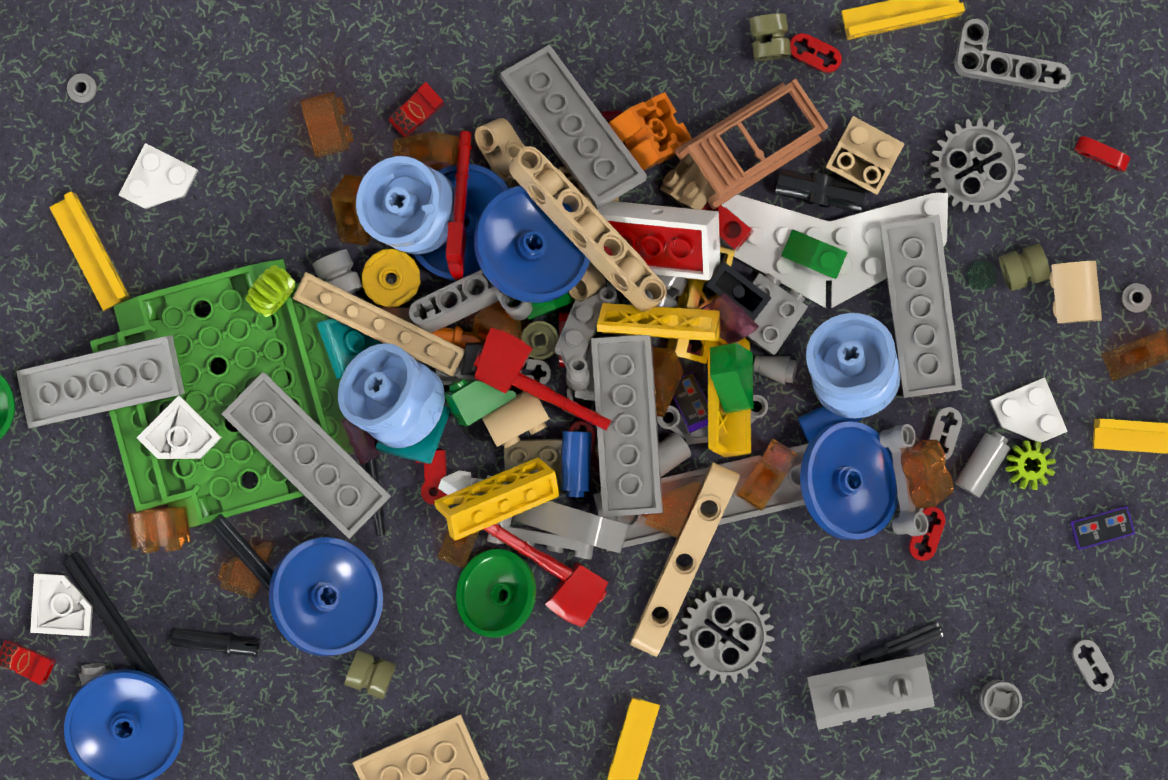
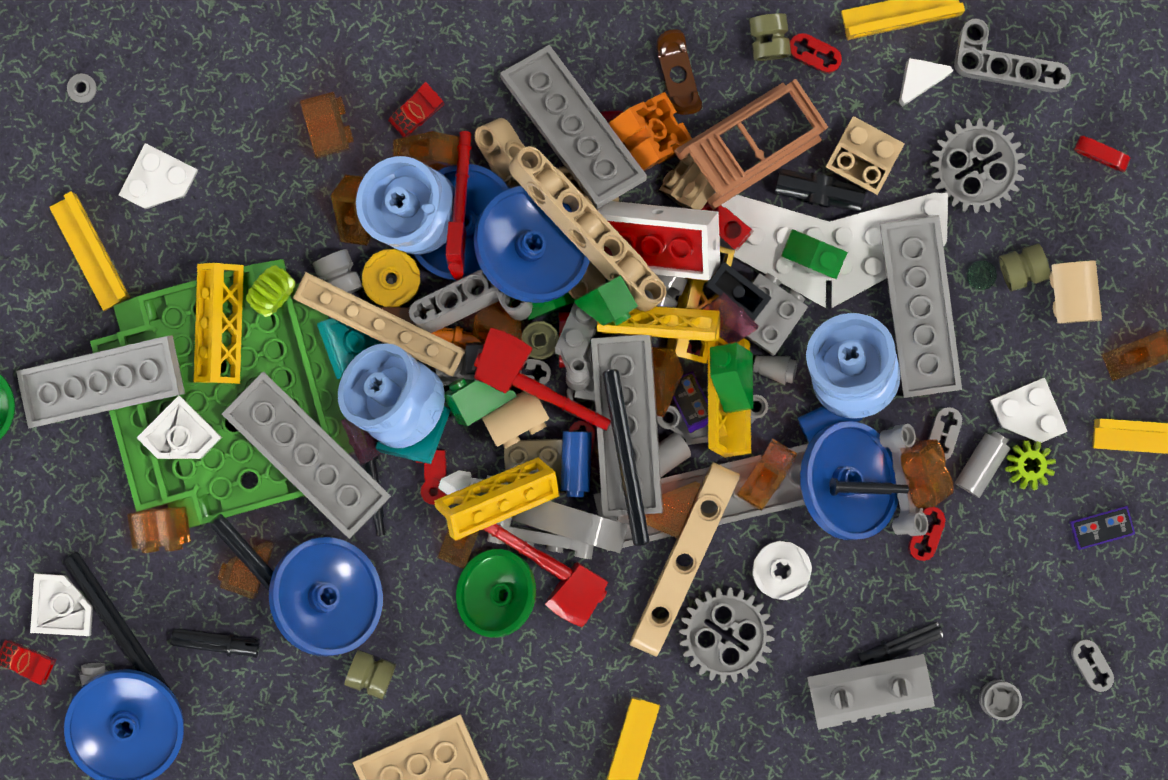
(210, 297): none -> yellow fence
(608, 302): none -> green slope
(626, 457): none -> black axle
(671, 54): none -> reddish brown piece
(776, 586): none -> white plate
(866, 487): none -> black piece
(920, 77): none -> white slope
(1127, 299): light grey plate -> none

